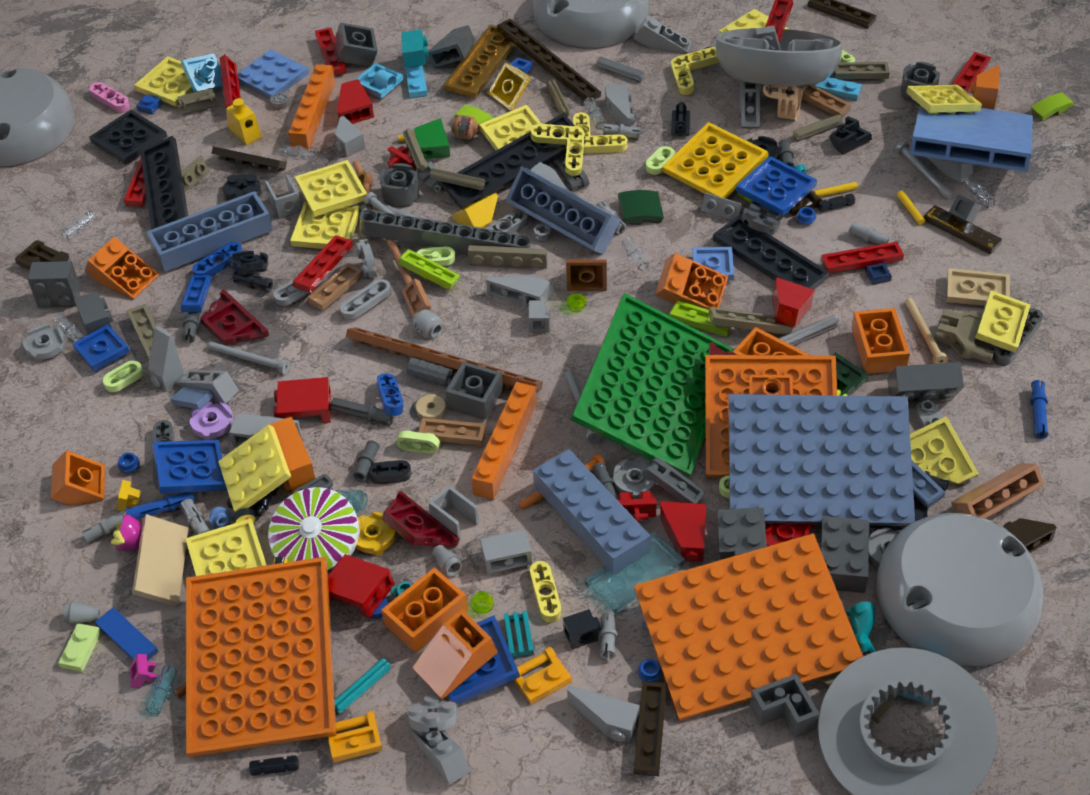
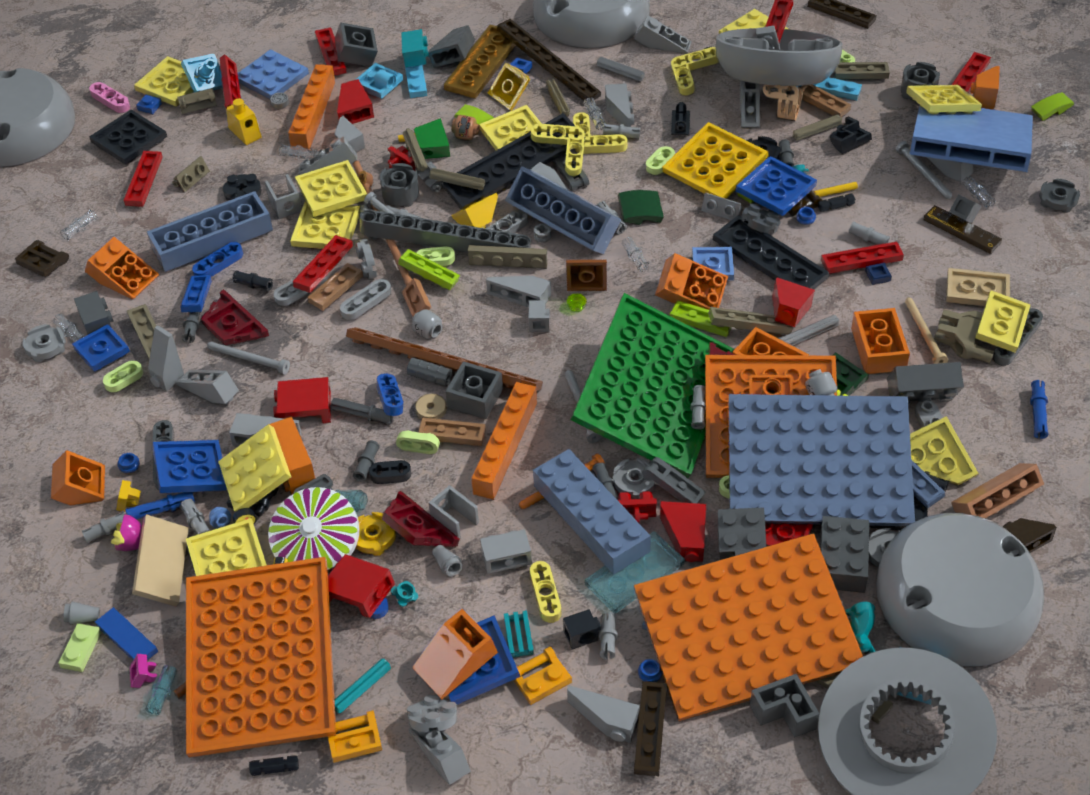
(54, 283): dark grey brick -> none
(163, 182): black plate -> none
(192, 397): sand blue tile -> none
(213, 429): lavender plate -> none
(247, 261): black plate -> none
(256, 161): dark brown plate -> none
(337, 152): none -> light grey slope
(423, 609): orange brick -> none
(482, 597): clear neon green plate -> none
(698, 407): none -> light grey pin
(821, 383): none -> light grey head
(910, 207): yellow piece -> none
(1051, 199): none -> dark grey plate

